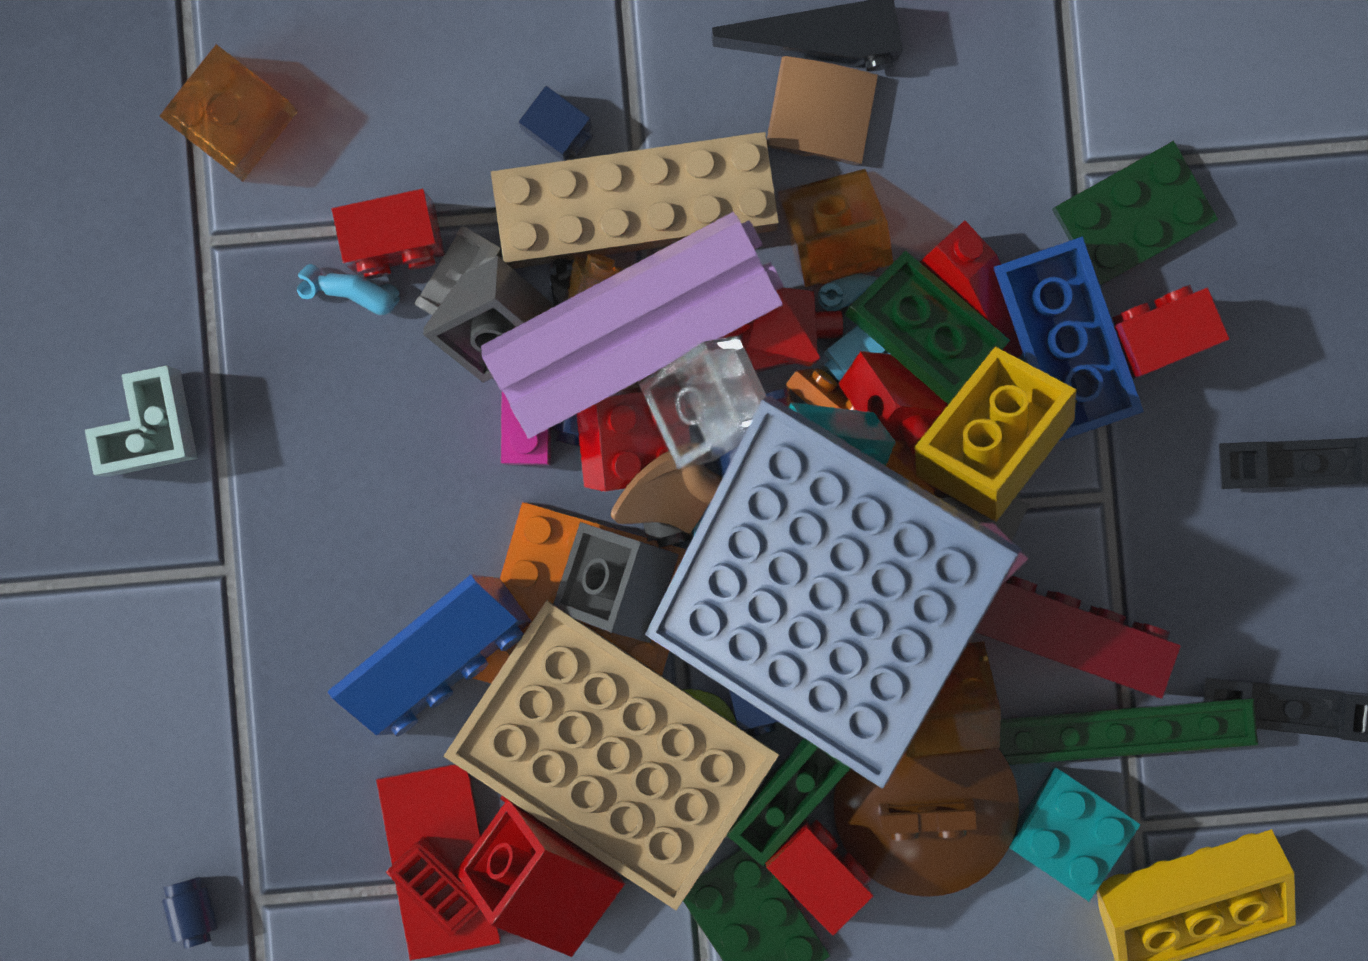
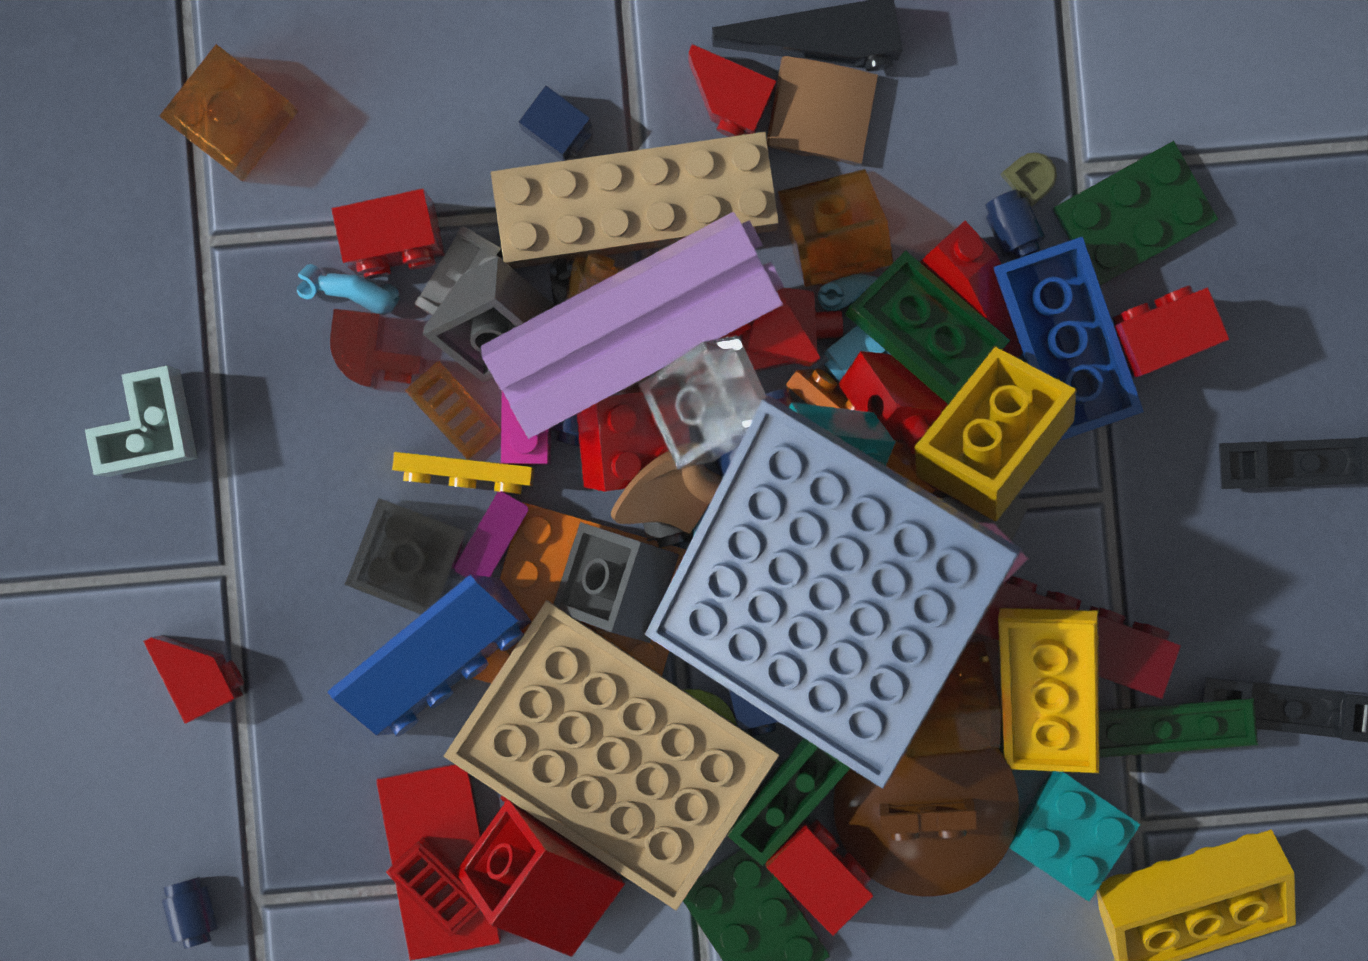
(194, 676): none -> red slope
(358, 352): none -> clear red brick
(406, 556): none -> clear smoke brick
(428, 380): none -> clear orange slope
(463, 472): none -> yellow plate
(492, 536): none -> magenta slope
(730, 92): none -> red slope
(1014, 225): none -> dark blue brick
(1032, 176): none -> olive tile
(1050, 689): none -> yellow piece

